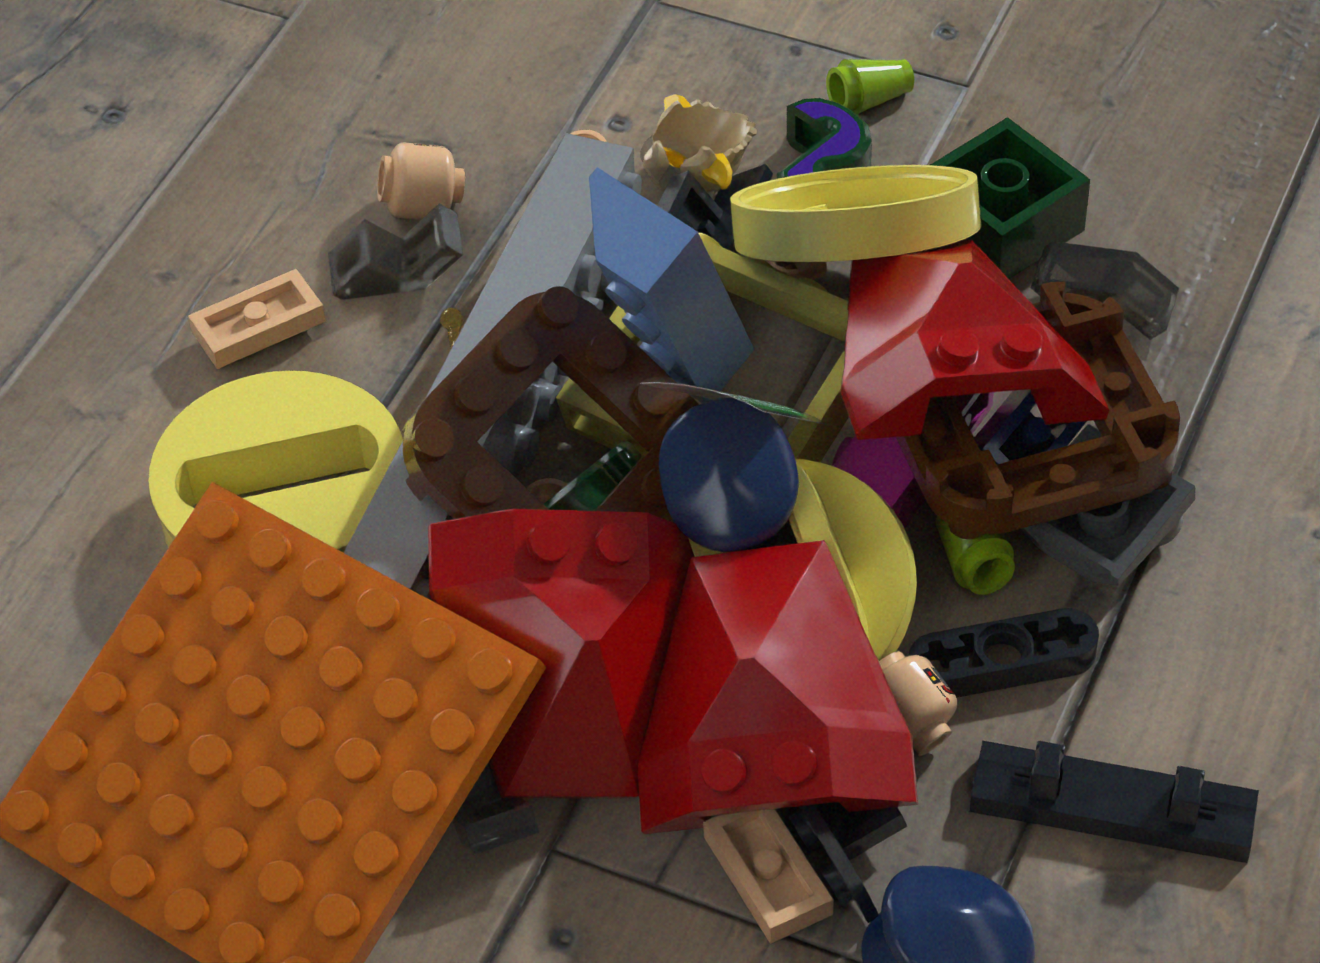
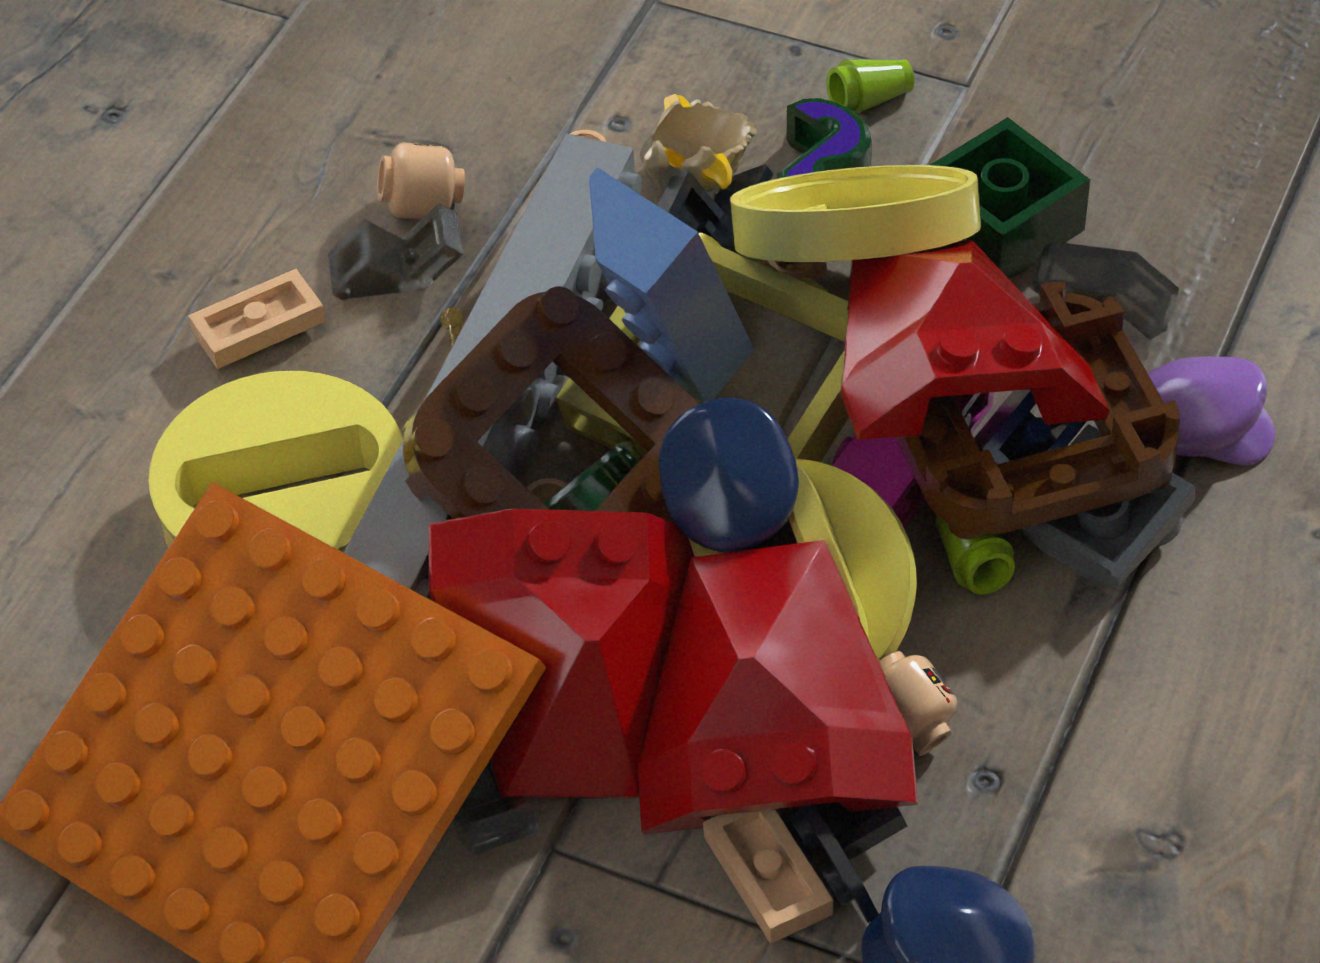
(758, 404): sticker -> none
(1019, 632): black beam -> none
(1115, 800): black hinge -> none
(1218, 407): none -> medium lavender piece

